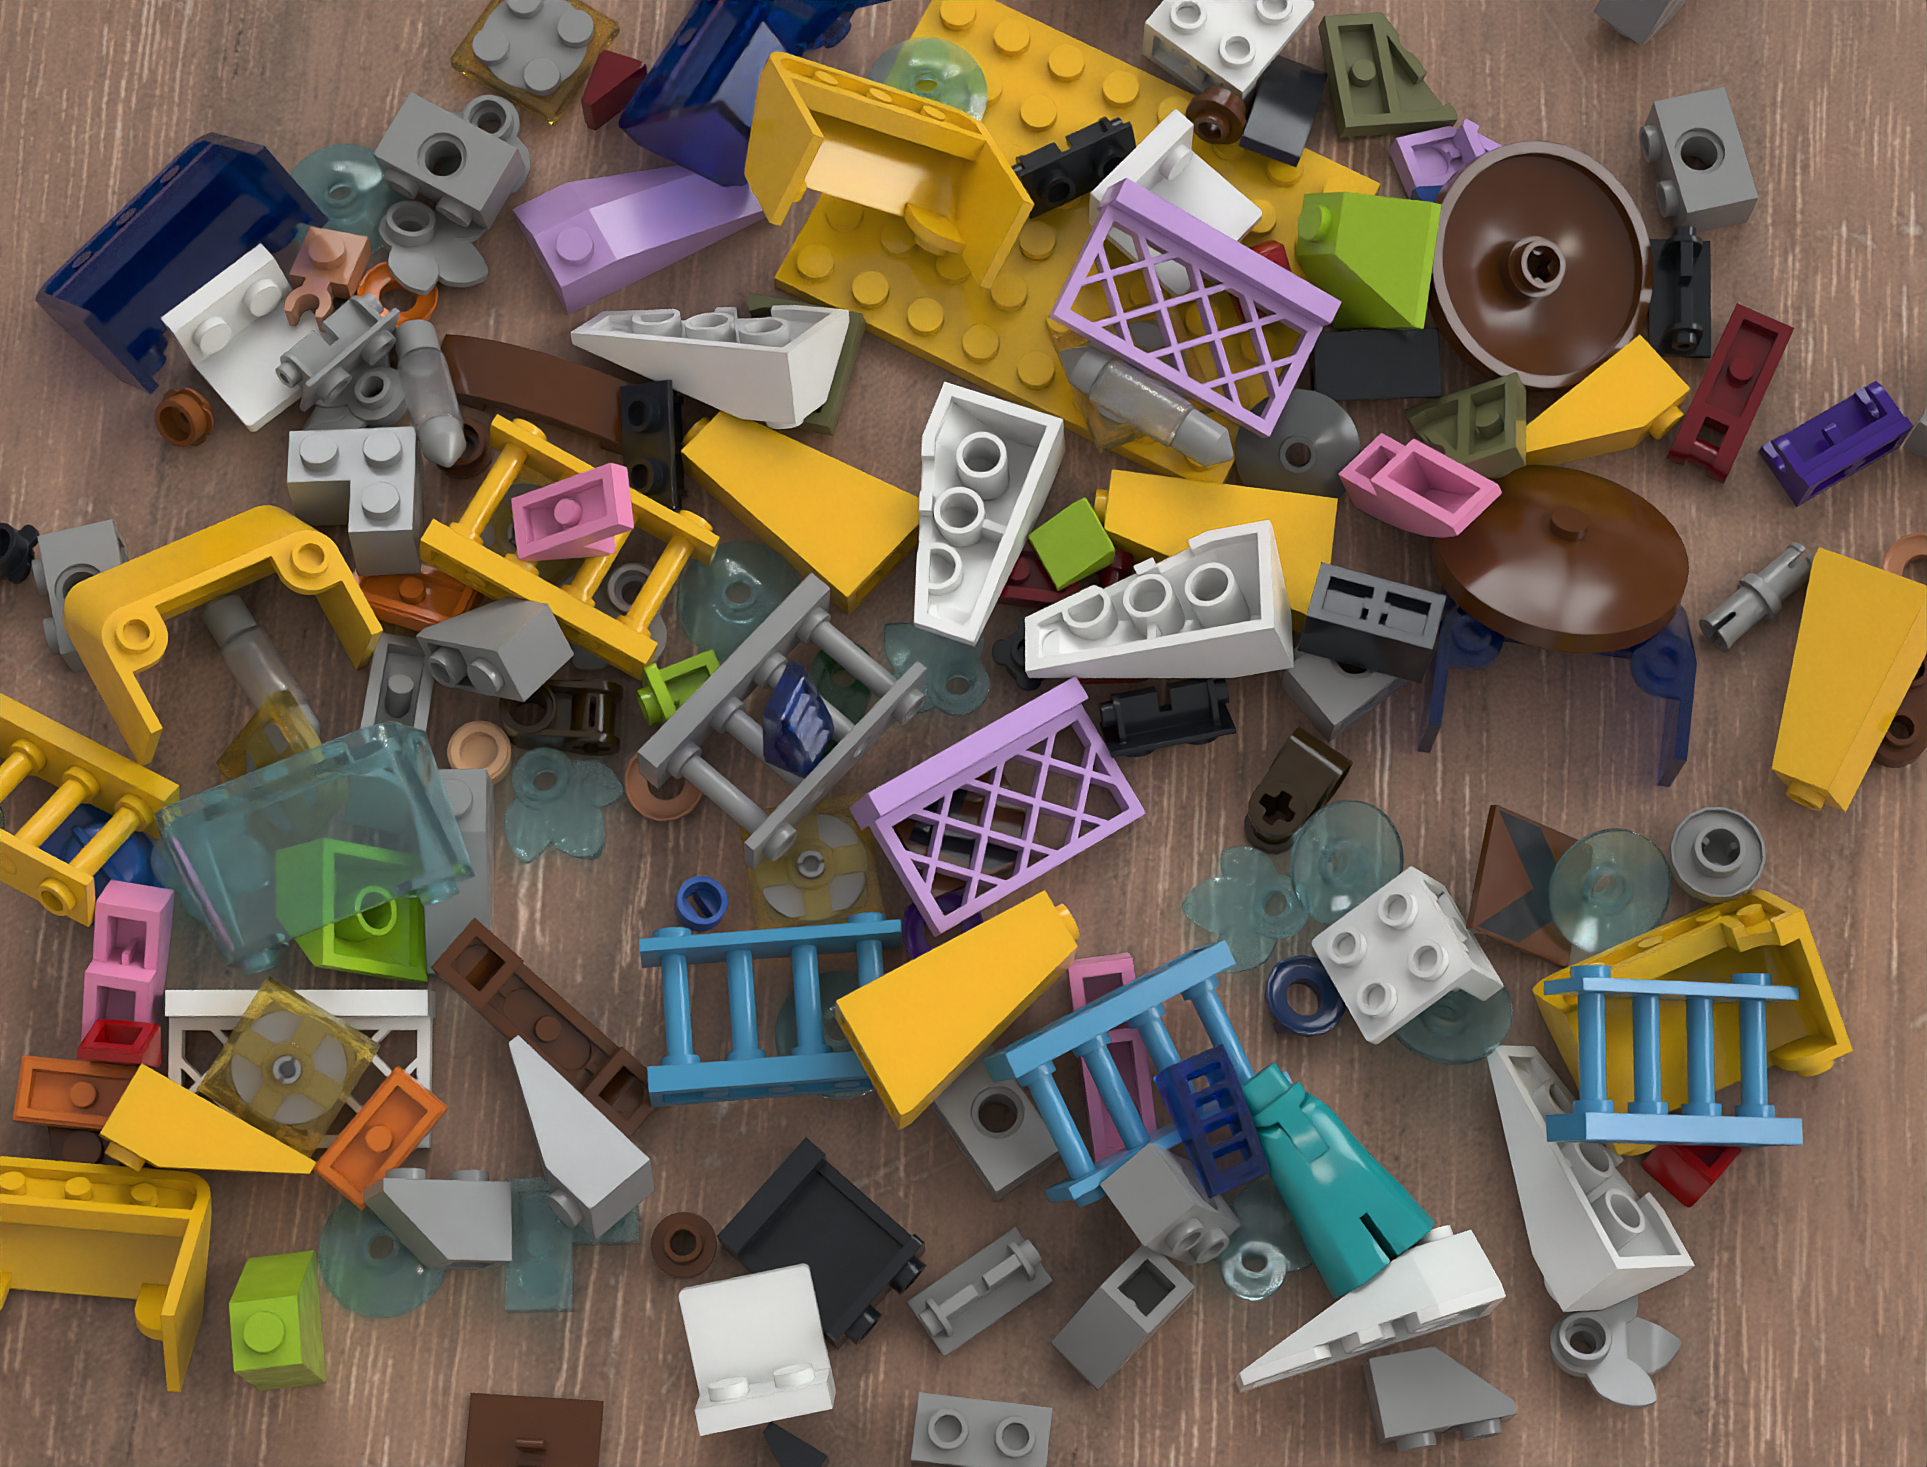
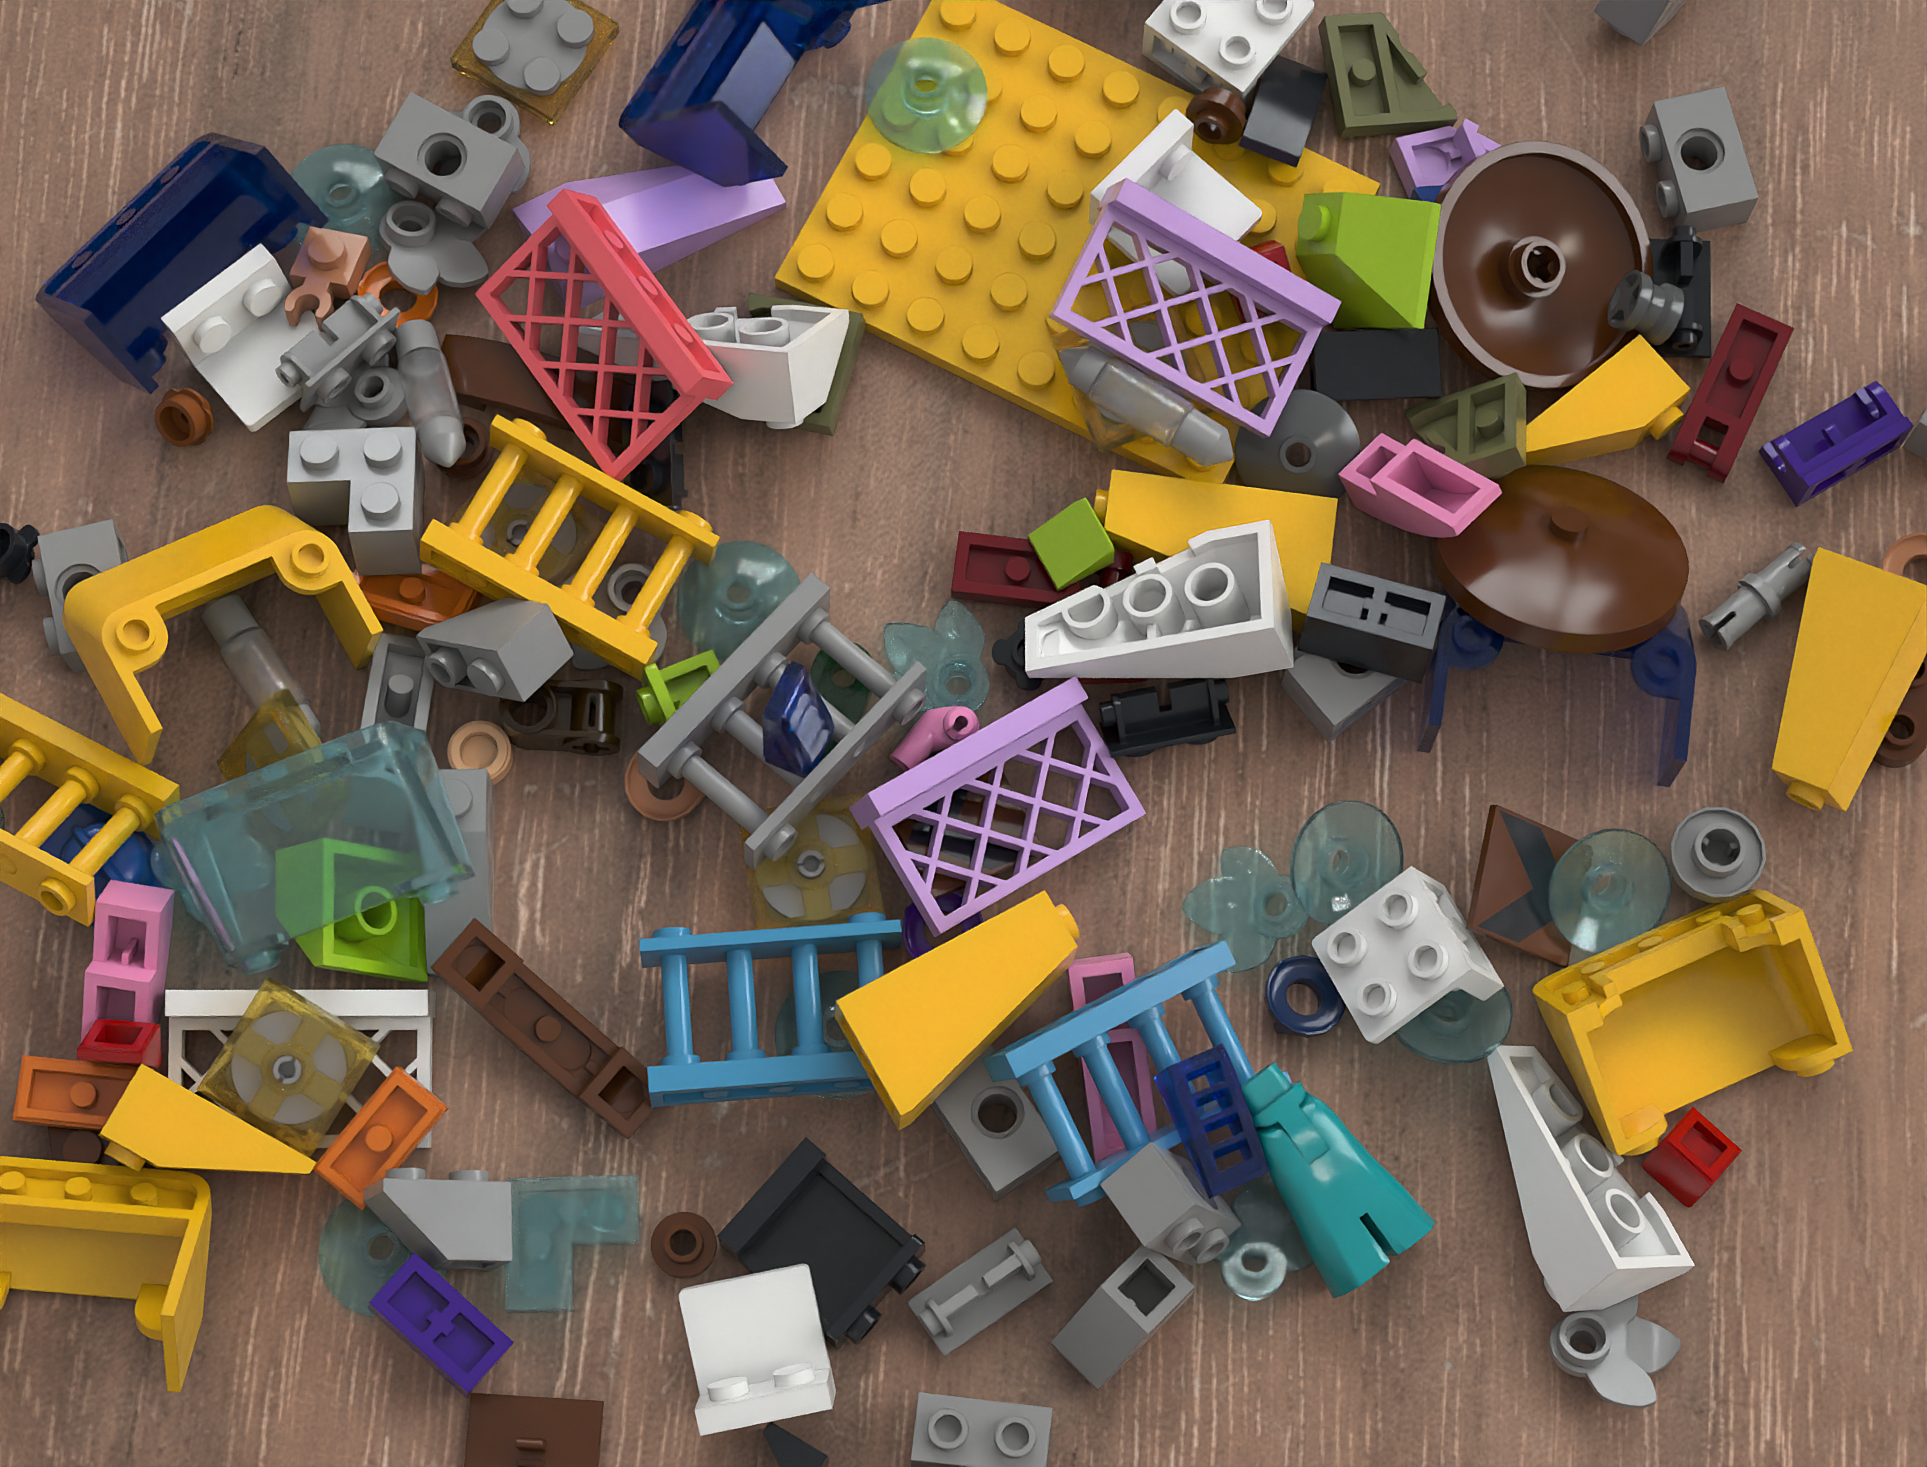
(278, 1322): lime slope -> none
(440, 1324): none -> dark purple hinge
(564, 814): clear light blue plate -> none
(574, 516): bright pink slope -> none
(586, 1160): slope -> none
(610, 87): dark red slope -> none
(641, 301): none -> coral fence
(709, 897): blue hinge -> none
(805, 504): yellow slope -> none
(886, 153): yellow windscreen -> none
(934, 732): none -> bright pink arm
(978, 501): white wedge -> none
(1060, 176): black hinge -> none
(1298, 785): dark brown piece -> none
(1416, 1294): white wedge -> none
(1428, 1395): light grey slope -> none
(1645, 307): none -> dark grey wheel
(1647, 1116): dark azure fence -> none

